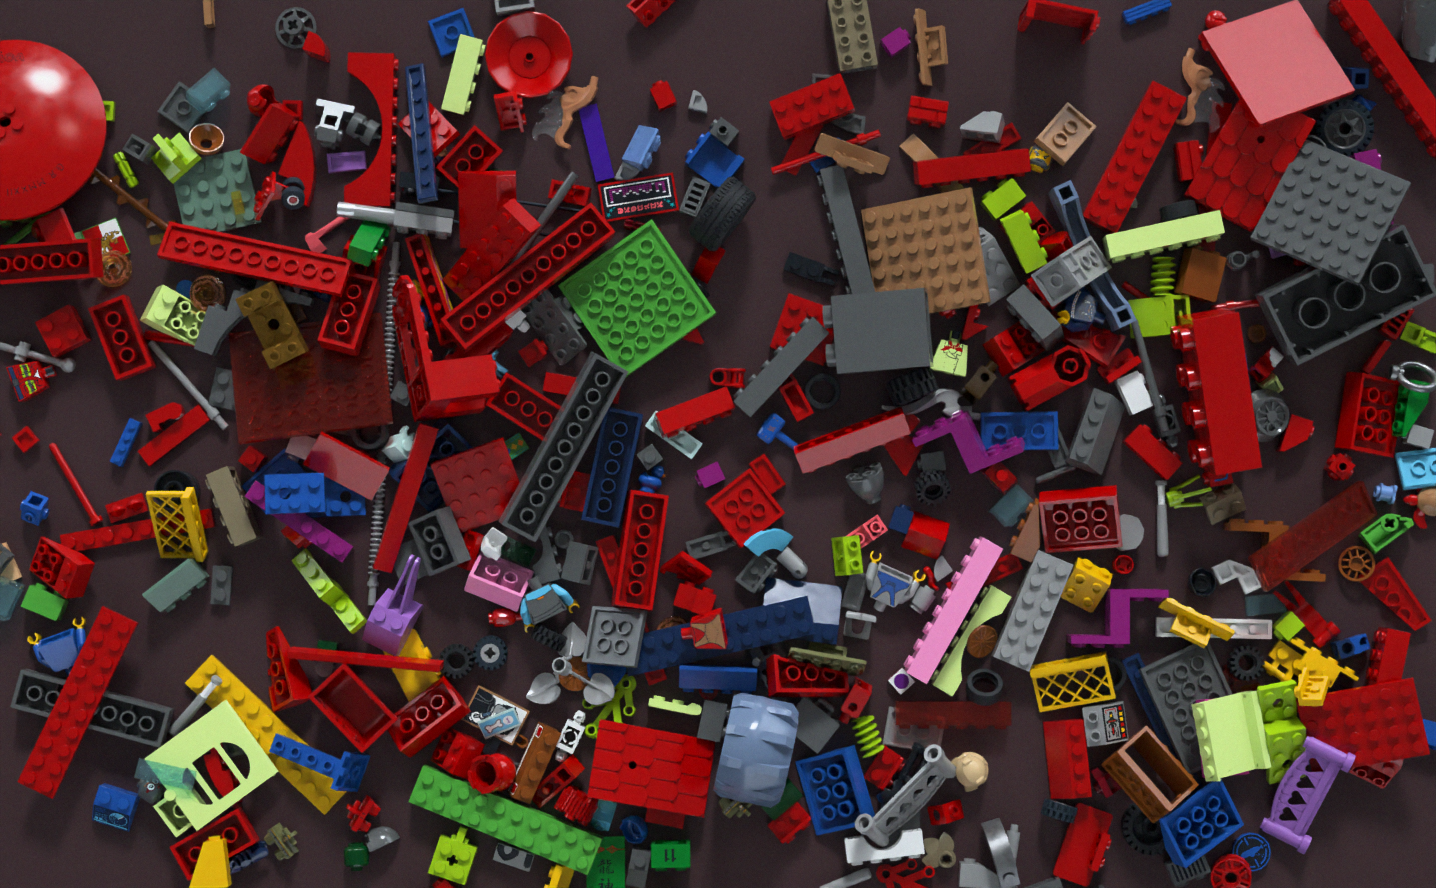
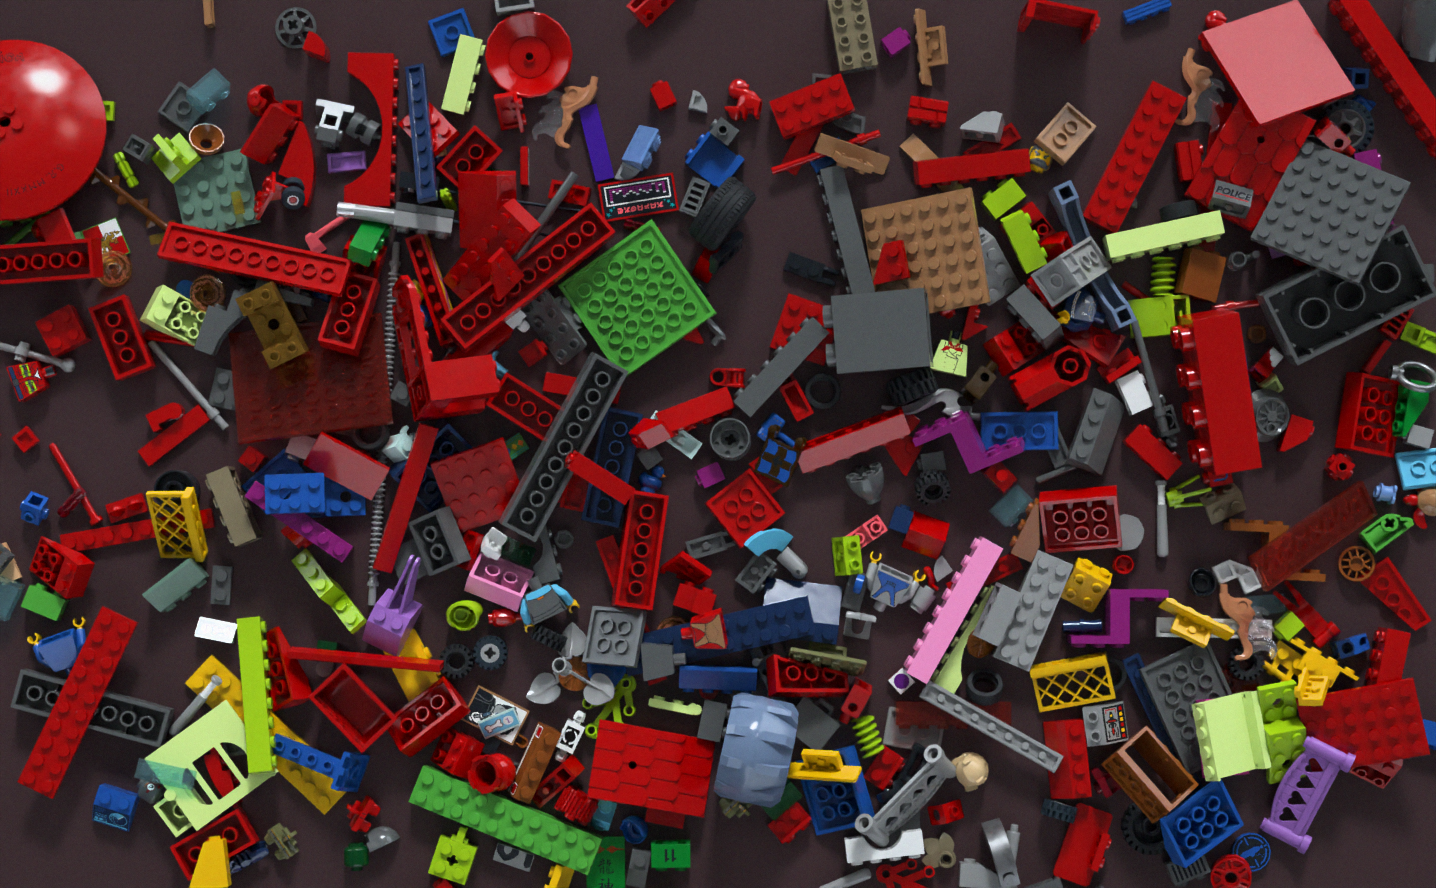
(71, 502): none -> dark red axle
(126, 442): blue piece -> none
(216, 630): none -> slope
(256, 695): none -> lime brick
(447, 199): none -> lime axle
(461, 617): none -> lime hair
(503, 273): none -> red wing
(524, 166): none -> red tile
(579, 563): dark grey brick -> none
(599, 477): none -> red brick
(650, 433): none -> red slope
(660, 660): none -> dark grey torso
(716, 330): none -> dark grey bar
(724, 430): none -> dark grey wheel
(726, 252): none -> black hinge
(747, 102): none -> red animal
(778, 459): none -> dark brown flag
(823, 766): none -> yellow bracket
(859, 584): none -> blue tile
(892, 263): none -> red wing
(991, 726): none -> light grey tile
(997, 614): none -> light grey brick
(1082, 626): none -> dark blue pin
(1231, 199): none -> dark grey panel
(1251, 624): none -> piece
(1328, 132): none -> red torso

